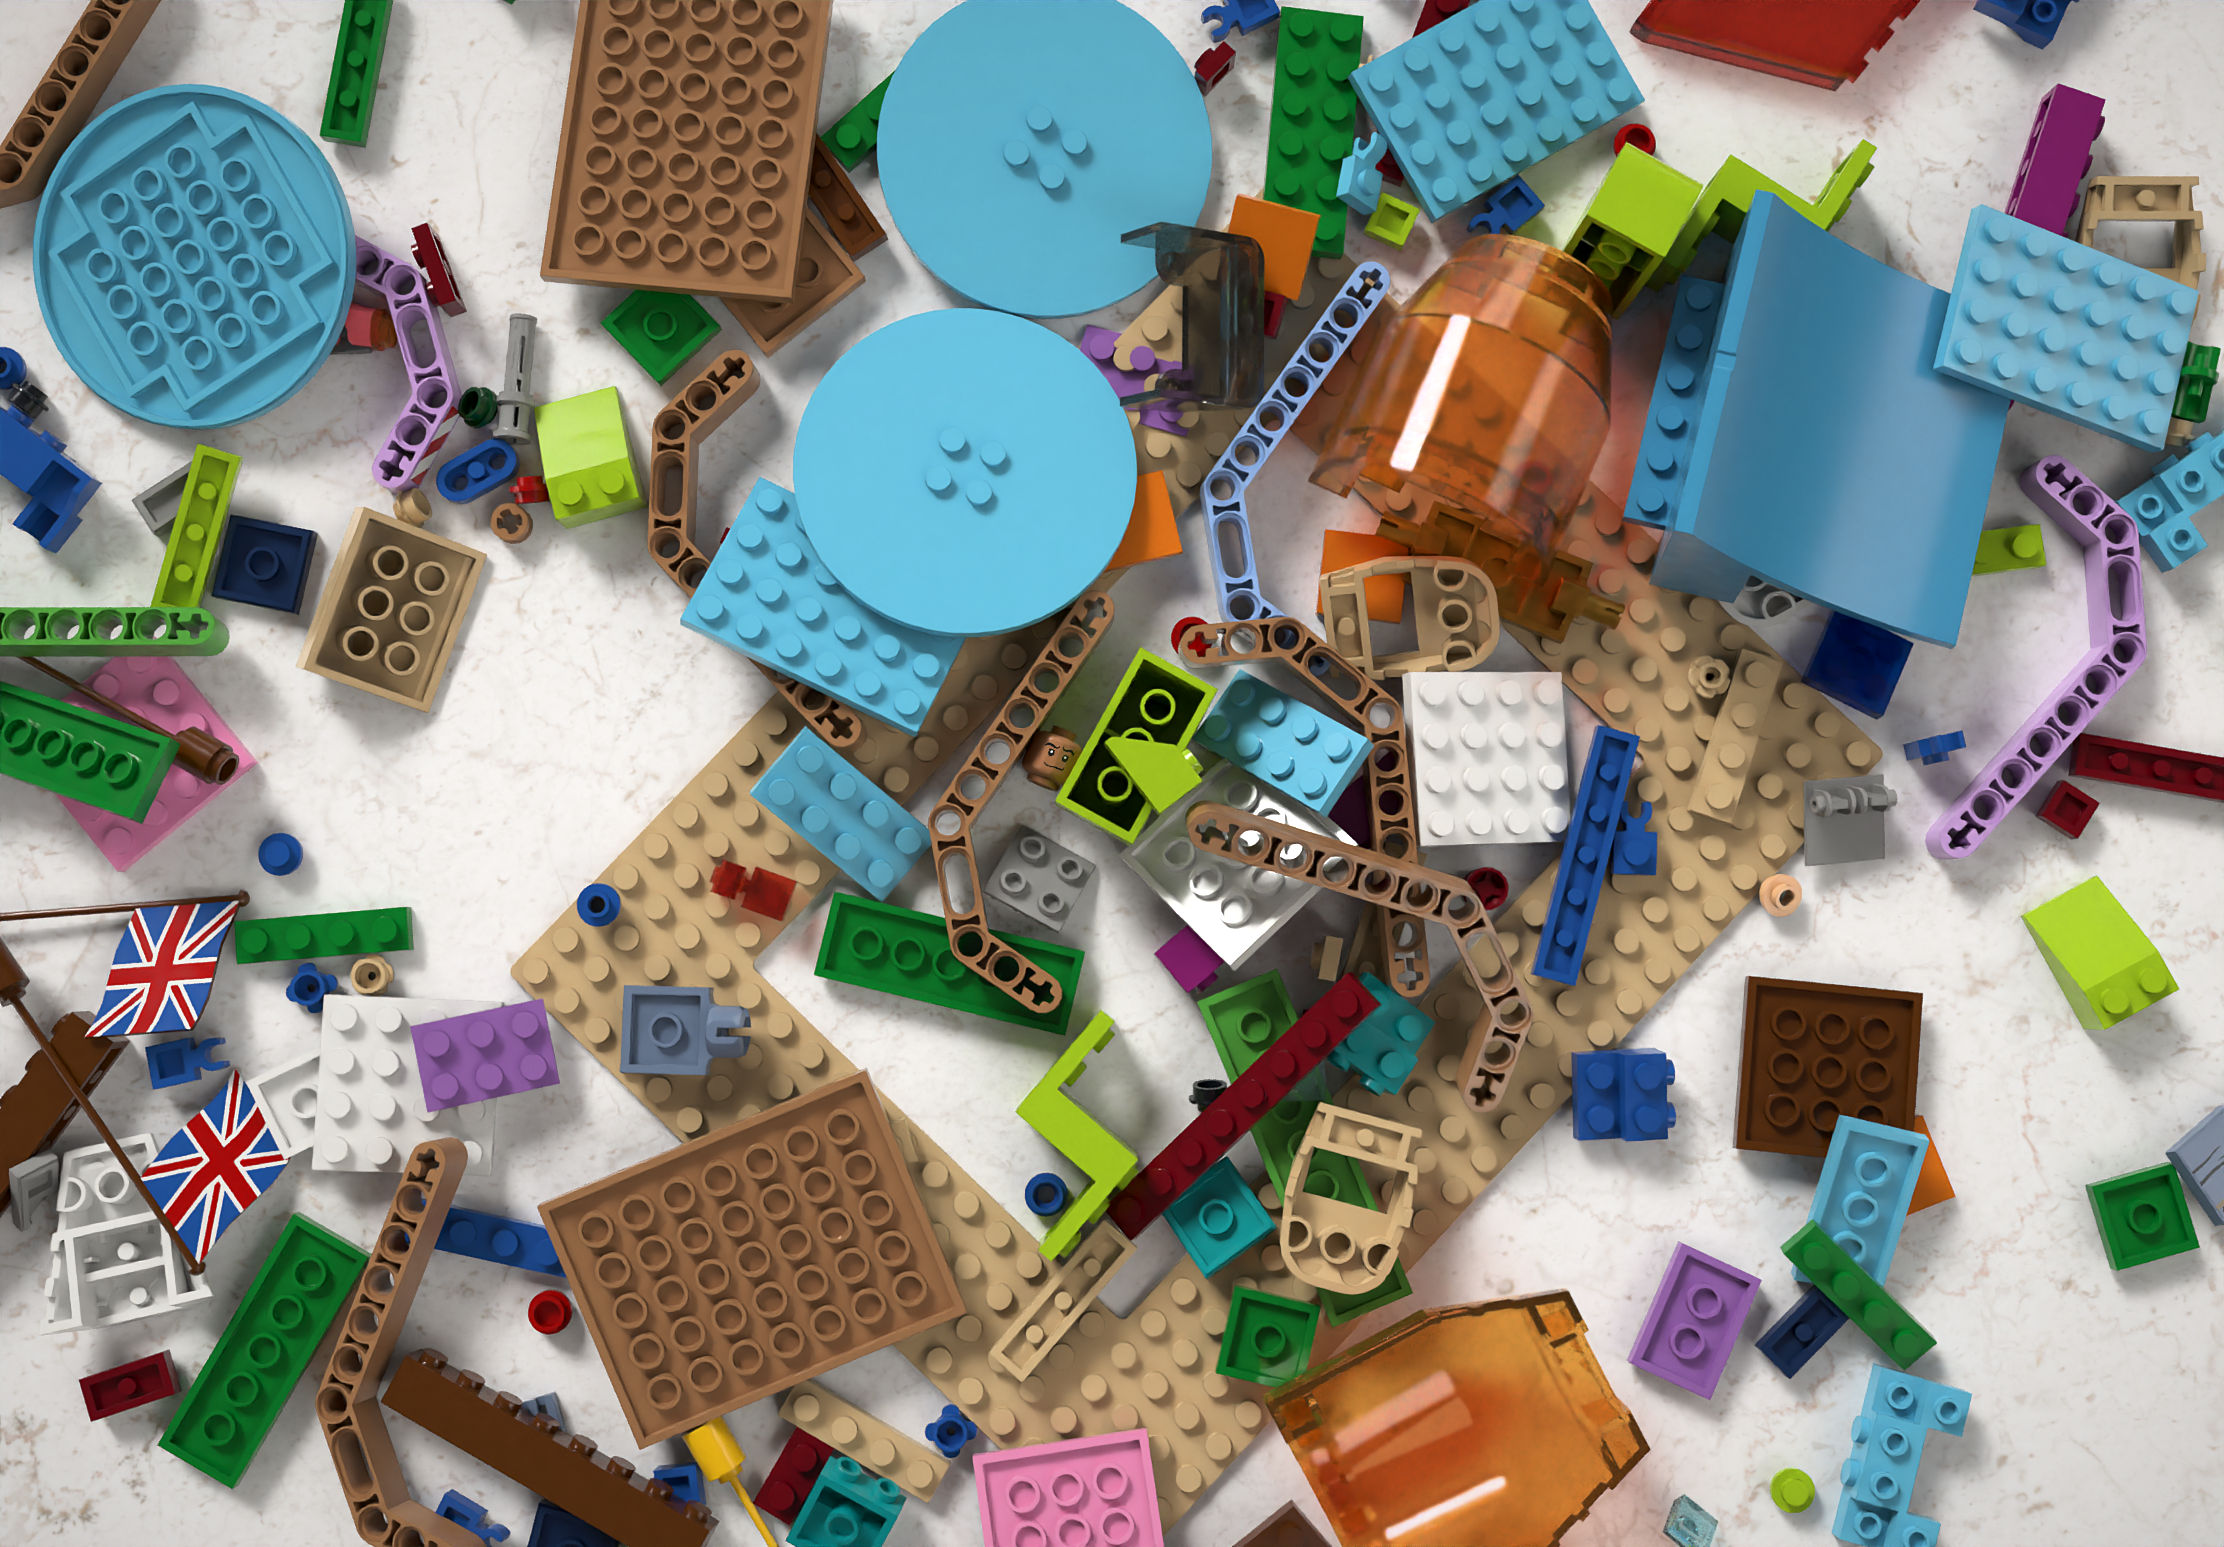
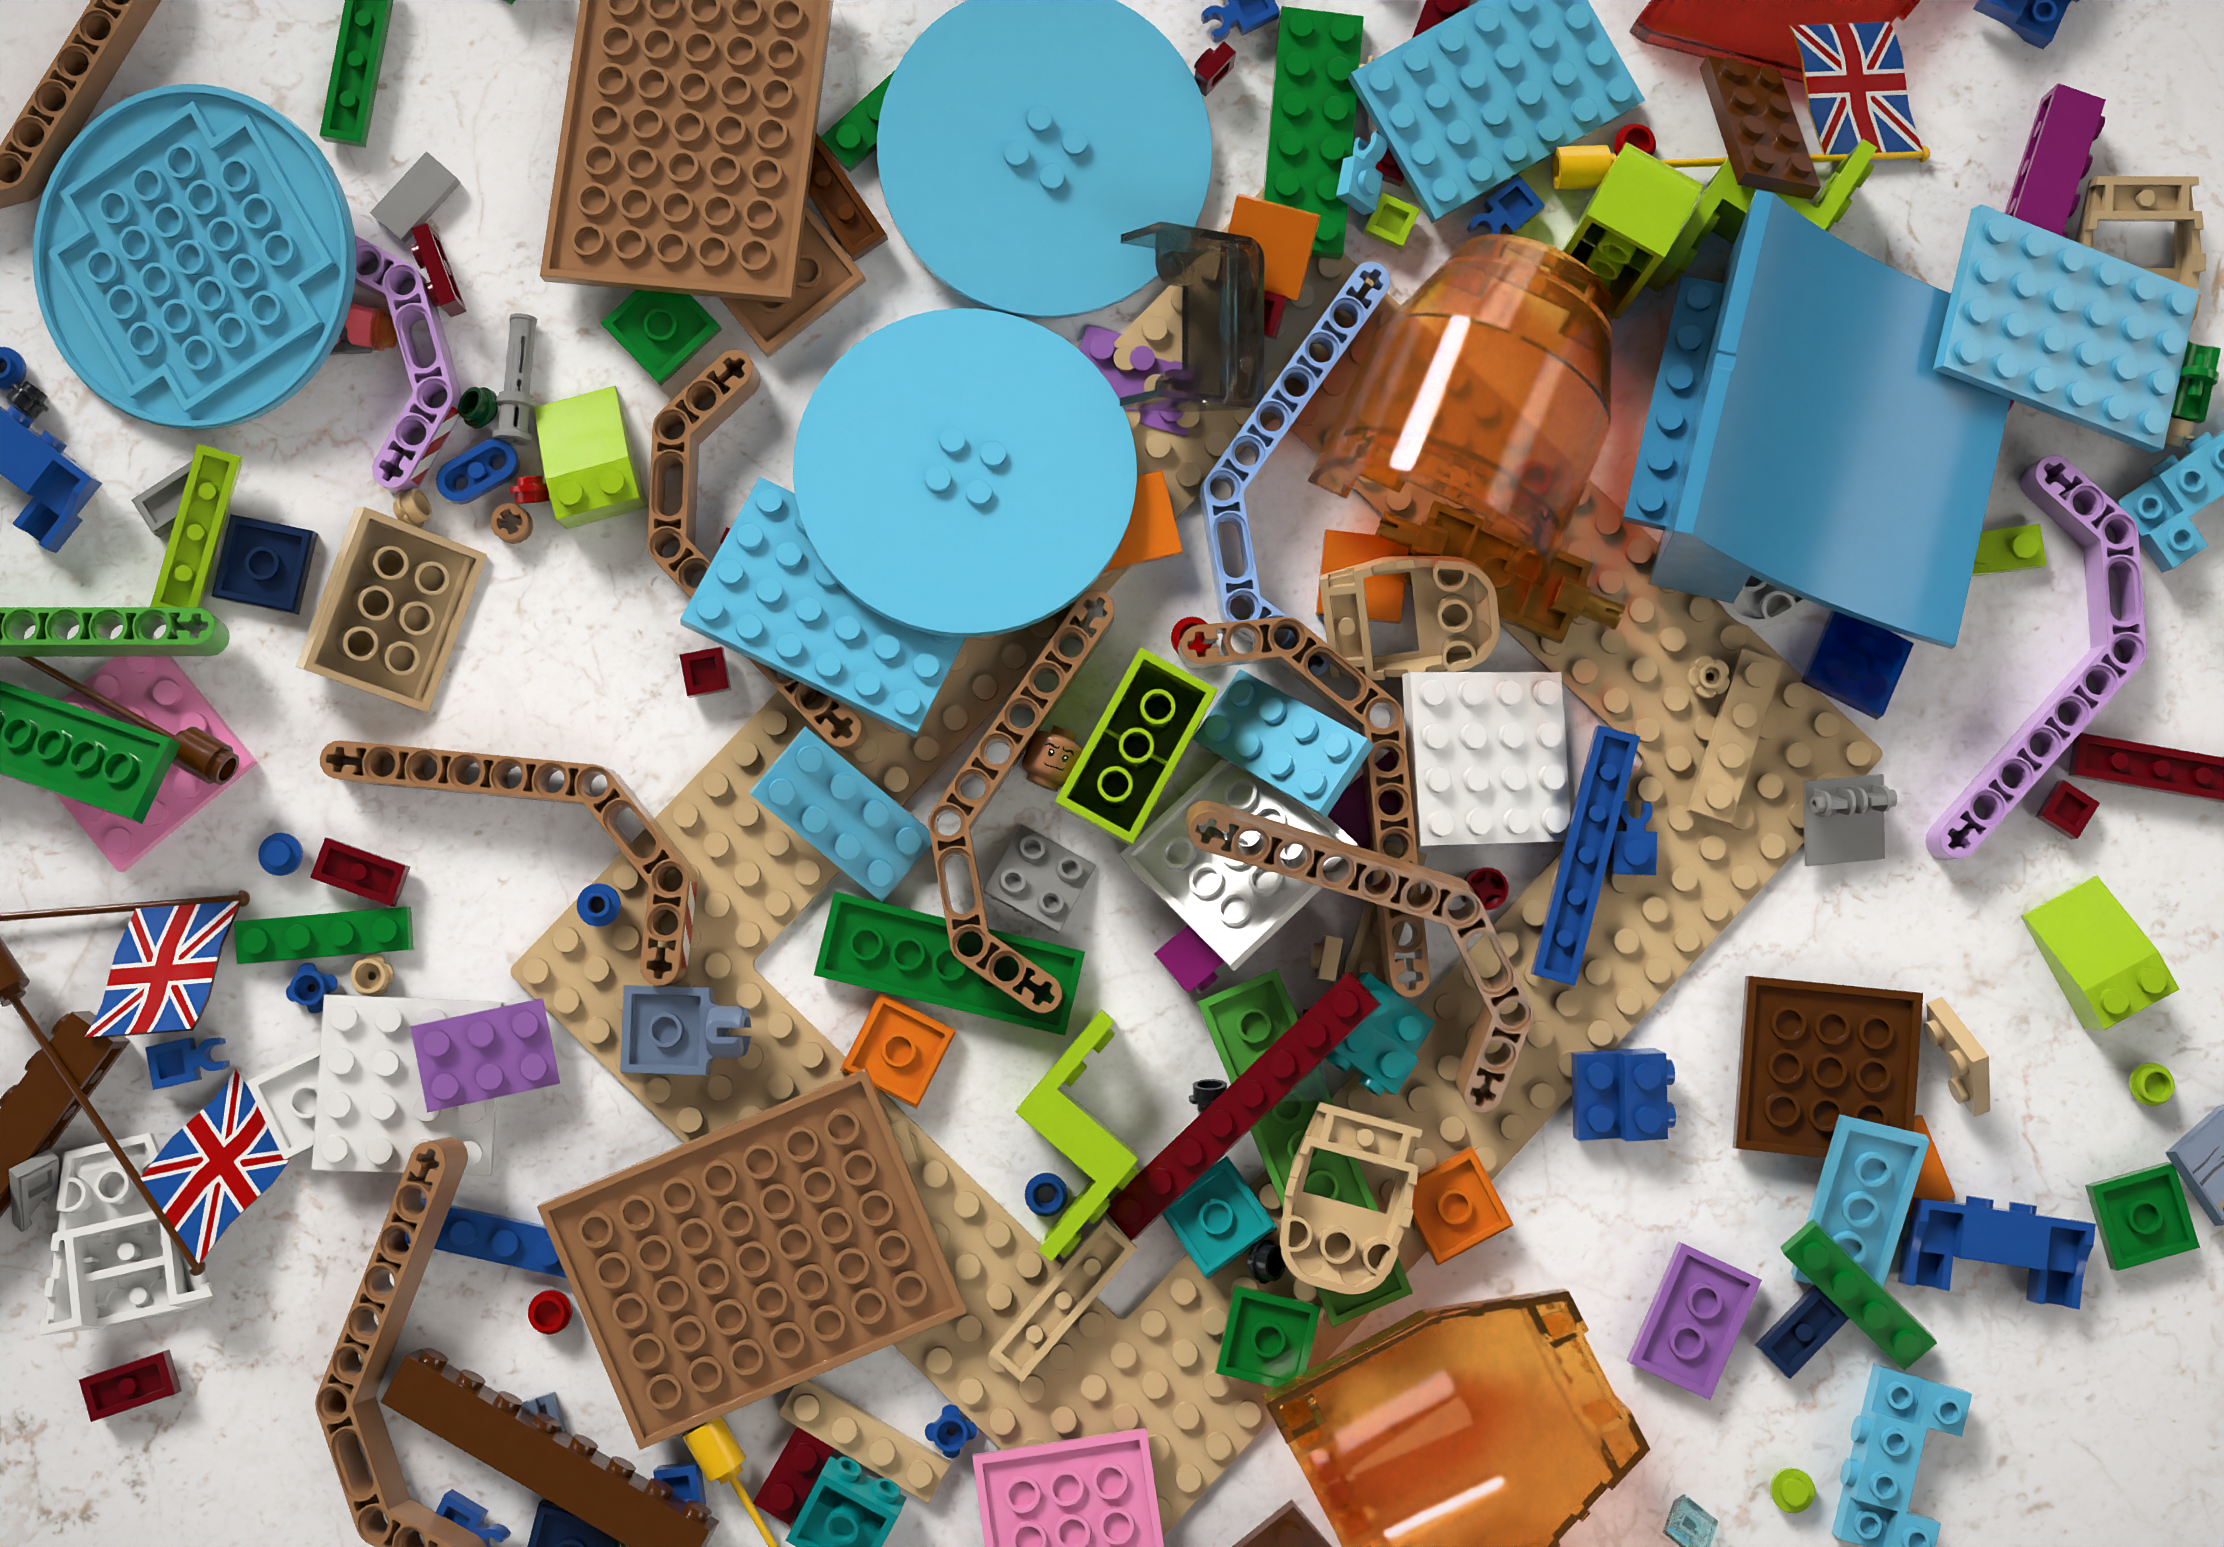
(265, 1350): green plate -> none
(360, 872): none -> dark red plate
(415, 197): none -> light grey tile
(535, 786): none -> medium nougat beam
(705, 672): none -> dark red plate
(765, 892): clear red plate -> none
(899, 1049): none -> orange tile
(1156, 770): lime slope -> none
(1266, 1262): none -> black plate
(1457, 1206): none -> orange tile
(1759, 127): none -> reddish brown plate
(1772, 889): light nougat plate -> none
(1851, 93): none -> flag
(1934, 748): blue plate -> none
(1964, 1054): none -> tan plate
(2016, 1236): none -> blue bracket
(2151, 1084): none -> lime plate

